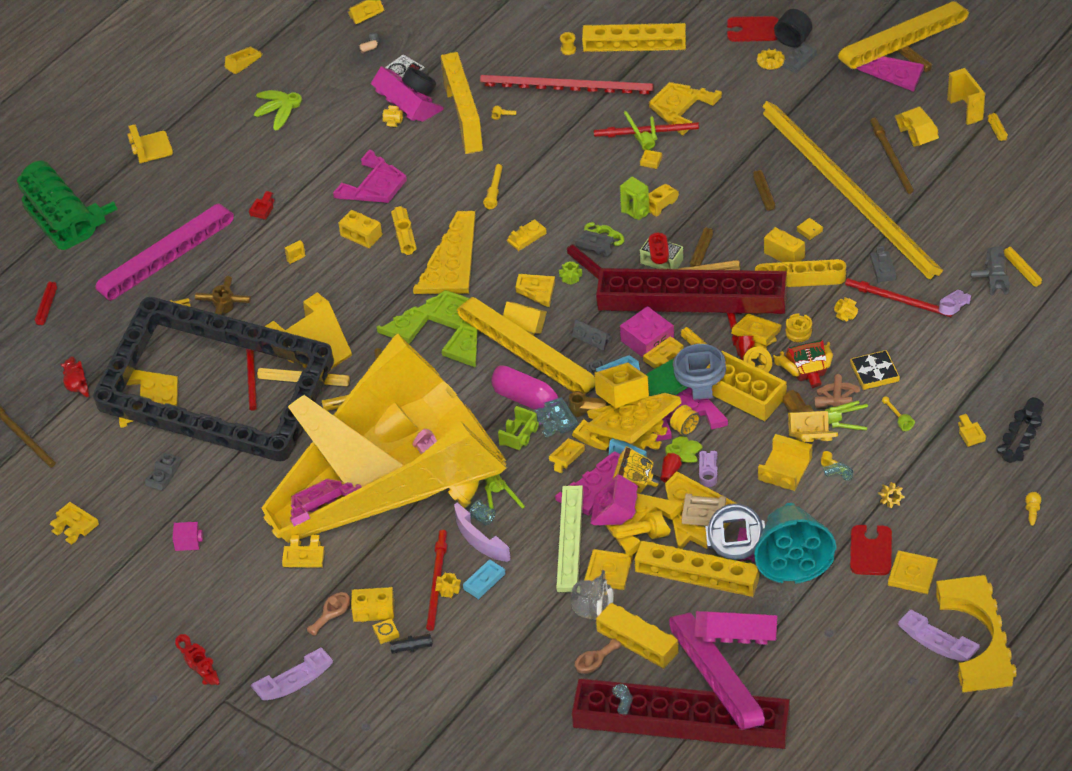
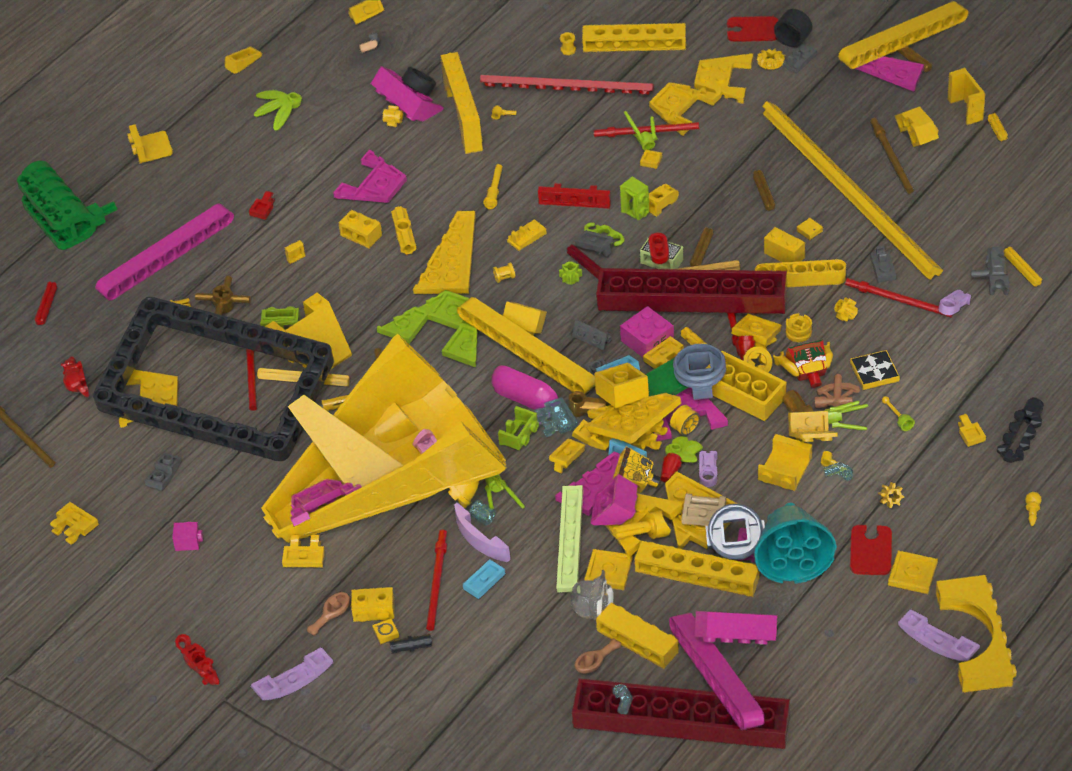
(282, 317): none -> lime window
(402, 63): sticker -> none
(448, 585): yellow gear -> none
(504, 272): none -> yellow bush
(536, 287): yellow wing -> none
(574, 197): none -> red hinge
(717, 72): none -> yellow wing

